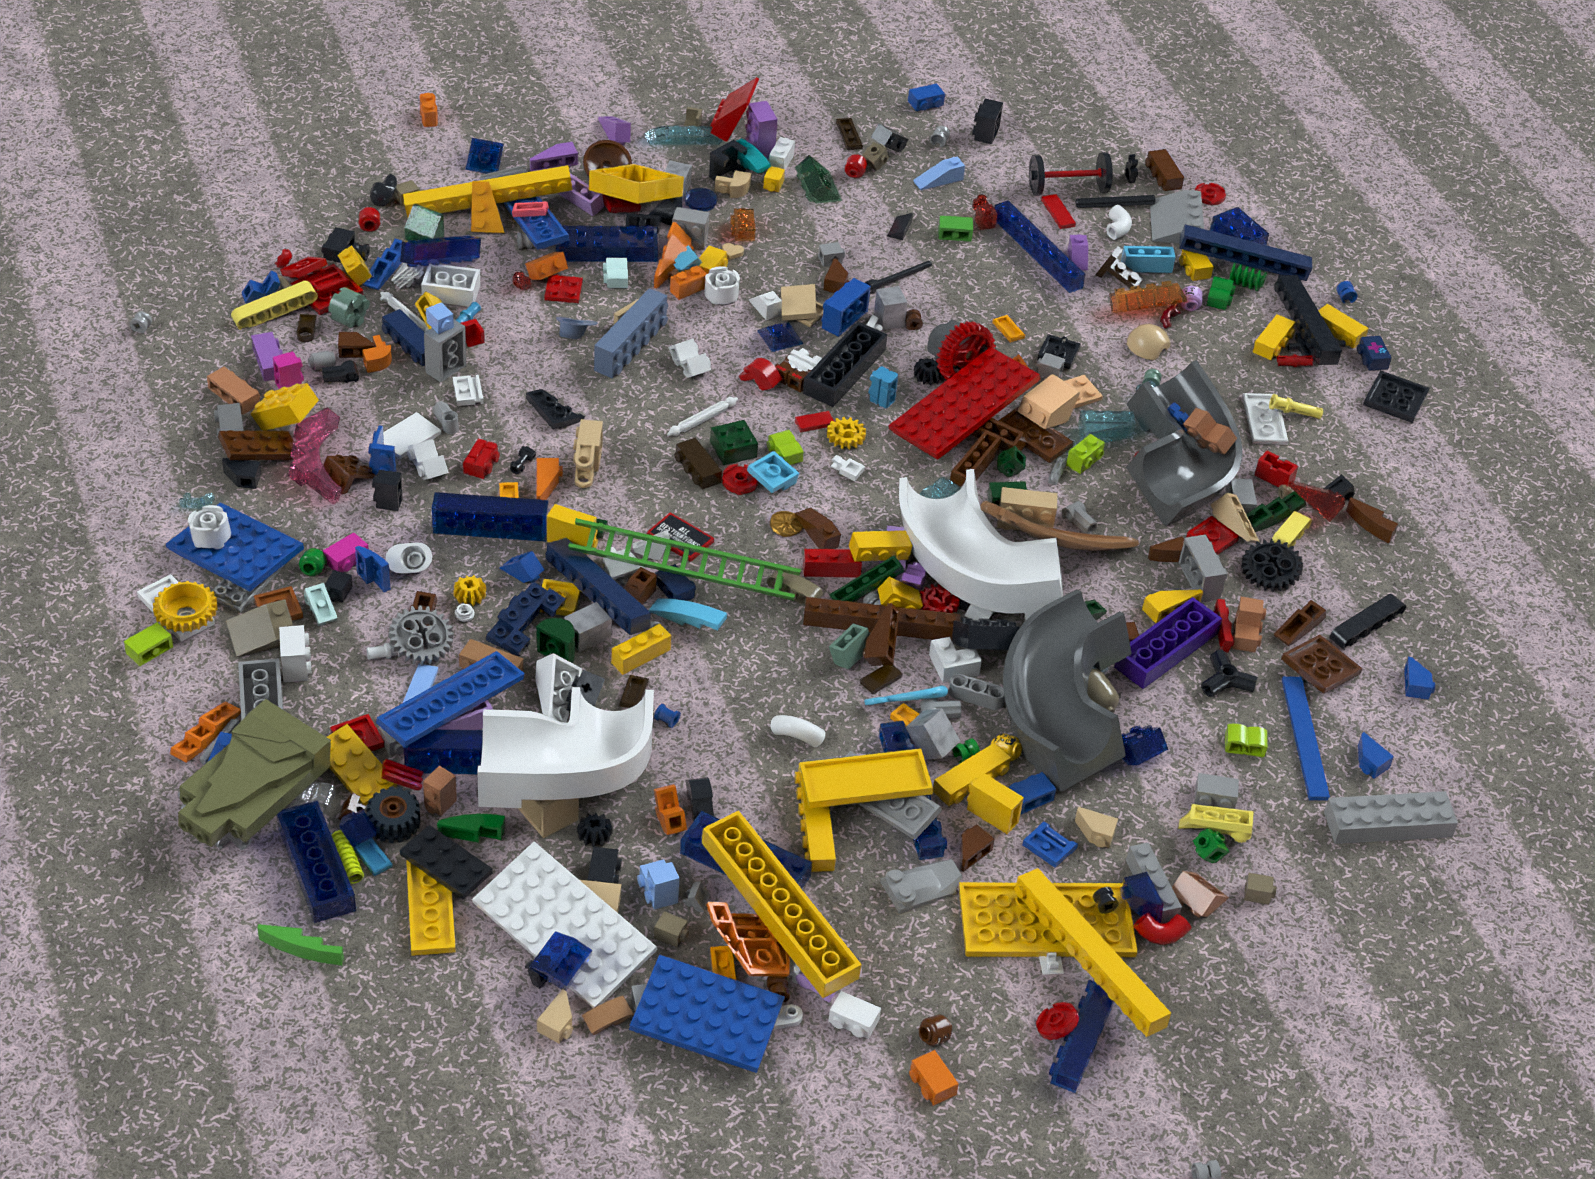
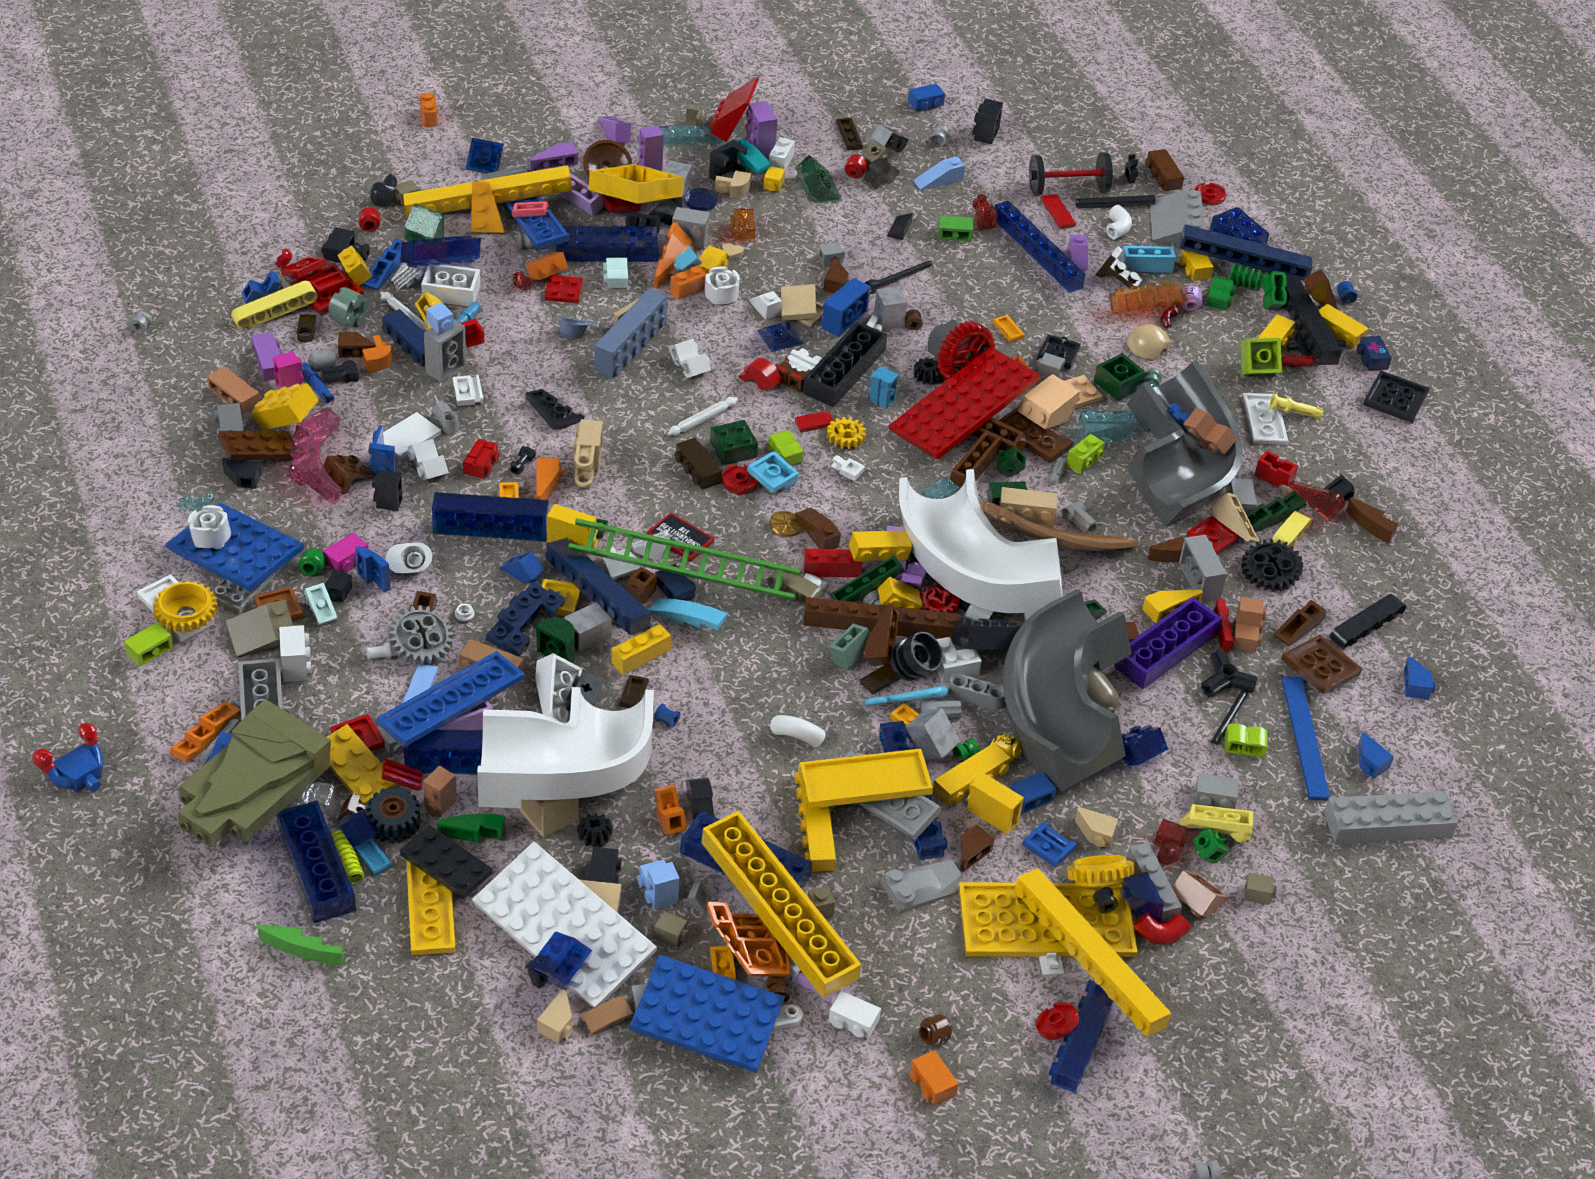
(77, 768): none -> blue torso
(313, 379): none -> blue pin
(469, 590): yellow gear -> none
(650, 147): none -> medium lavender brick
(821, 583): none -> white plate
(823, 901): none -> dark tan brick
(880, 171): none -> clear smoke brick
(916, 656): none -> black wheel
(1100, 870): none -> yellow gear
(1119, 376): none -> dark green brick
(1170, 838): none -> clear red brick
(1229, 717): none -> black bar
(1261, 356): none -> lime brick
(1274, 290): none -> green brick
(1319, 288): none -> reddish brown slope

